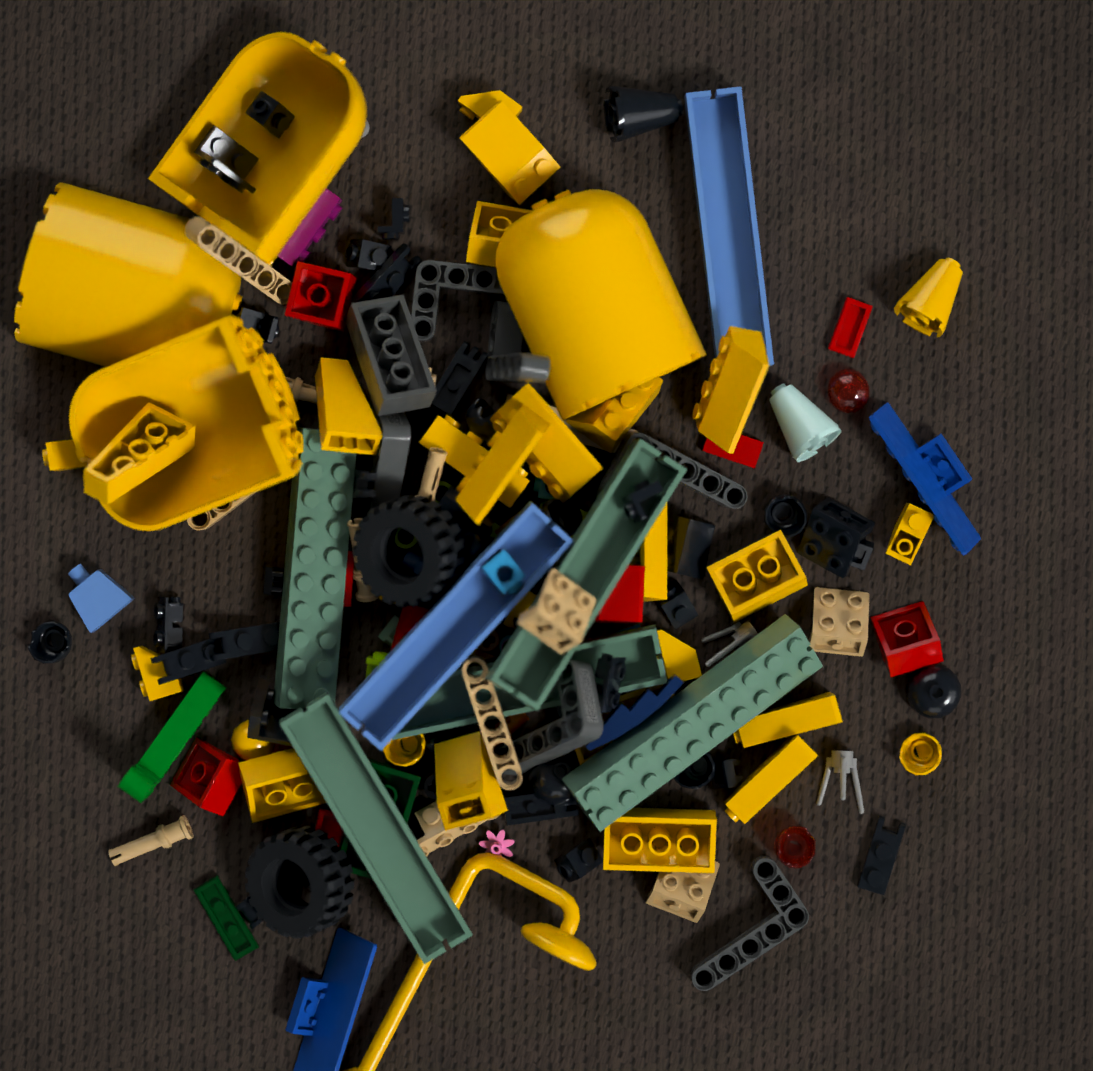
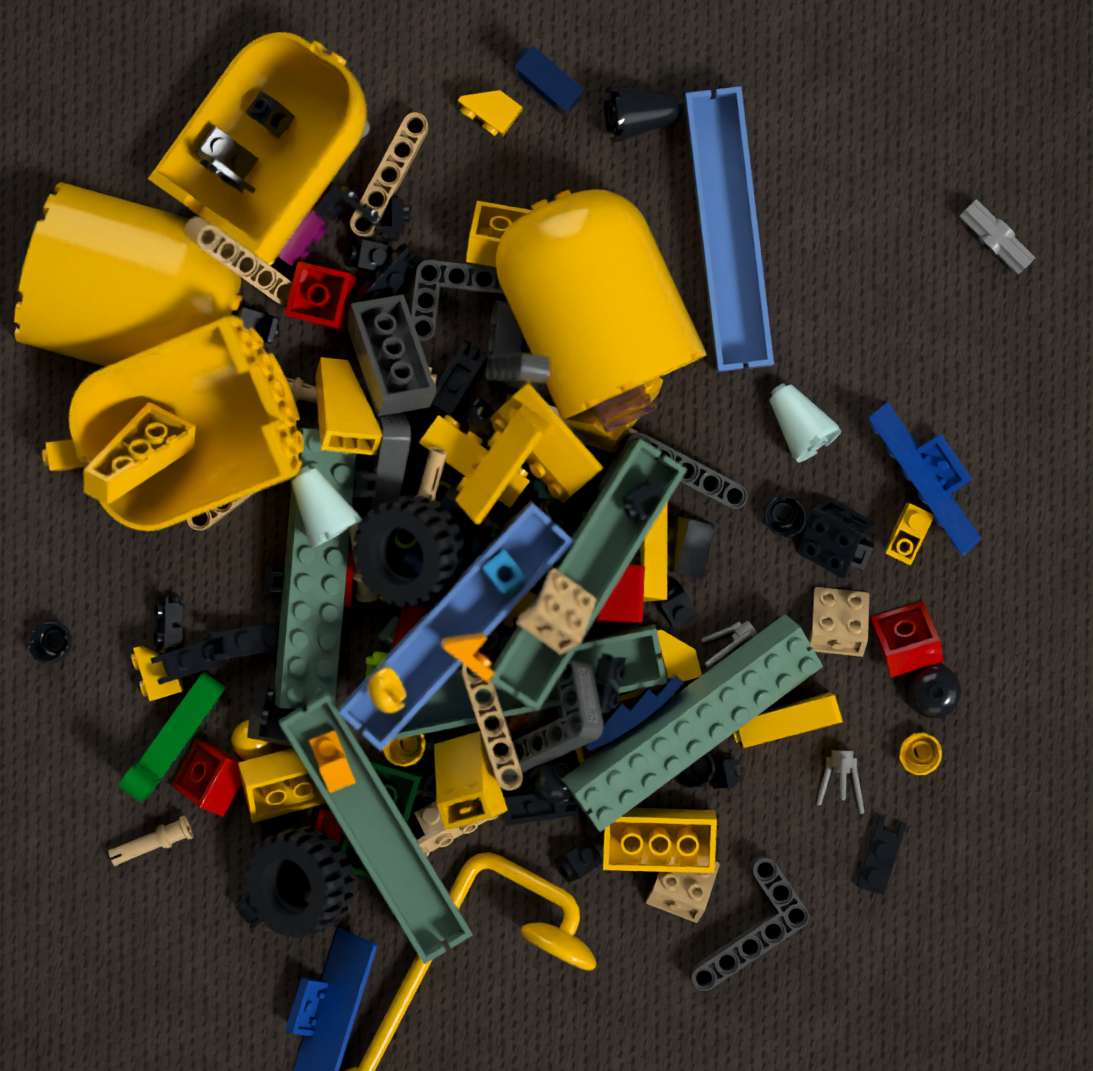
(97, 597): medium blue torso -> none
(226, 918): dark green tile -> none
(321, 507): none -> light aqua cone
(331, 207): none -> black bracket
(332, 761): none -> light orange slope
(386, 690): none -> yellow hair
(391, 161): none -> tan beam
(463, 649): none -> light orange slope
(497, 842): bright pink plant -> none
(509, 152): yellow slope -> none
(548, 80): none -> dark blue window
(644, 398): none -> tile
(731, 387): yellow slope -> none
(745, 453): red tile -> none
(757, 576): yellow slope -> none
(769, 778): yellow slope -> none
(791, 854): clear red hair -> none
(848, 390): clear red hair -> none
(850, 327): red tile -> none
(931, 298): yellow cone -> none
(996, 236): none -> light grey piece

